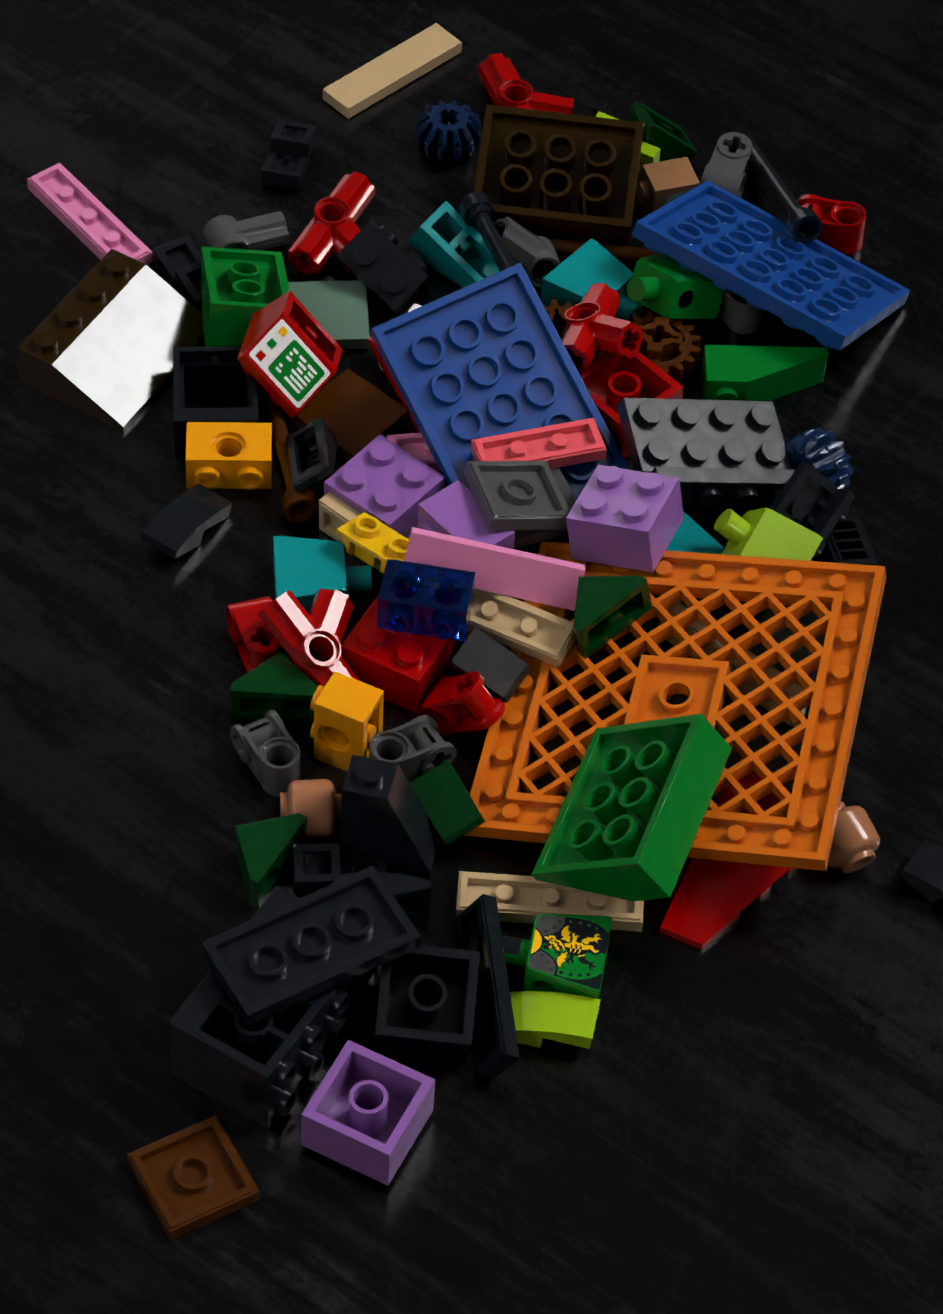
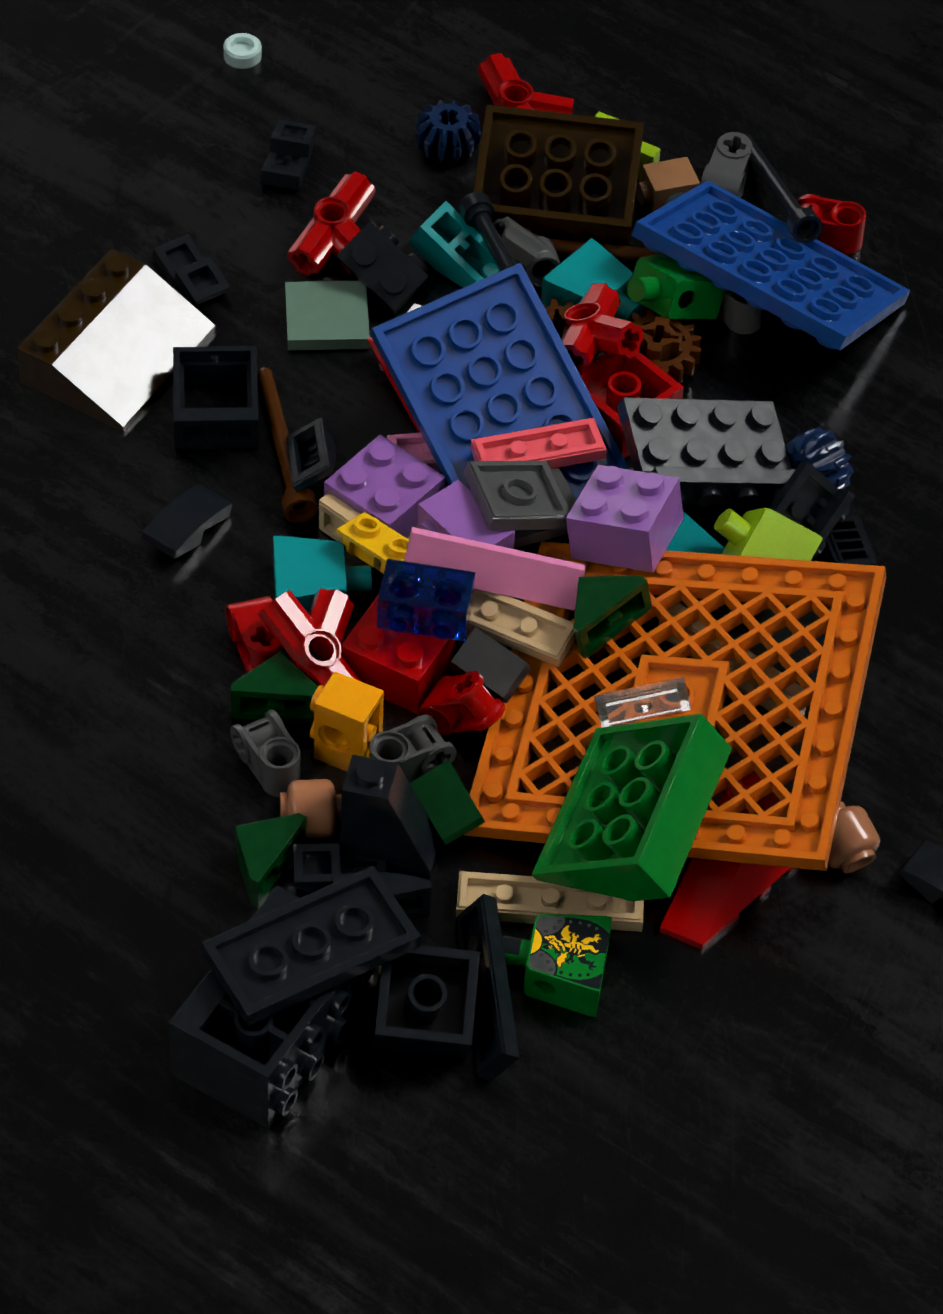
(85, 214): bright pink tile -> none
(193, 1177): reddish brown tile -> none
(229, 455): light orange brick -> none
(235, 288): green slope -> none
(242, 50): none -> light aqua tile
(249, 234): dark grey piece -> none
(289, 353): slope -> none
(353, 412): reddish brown tile -> none
(367, 1112): medium lavender brick -> none
(392, 70): tan tile -> none
(554, 1017): lime slope -> none
(642, 702): none -> clear slope
(662, 133): dark green slope -> none
(759, 371): green slope -> none

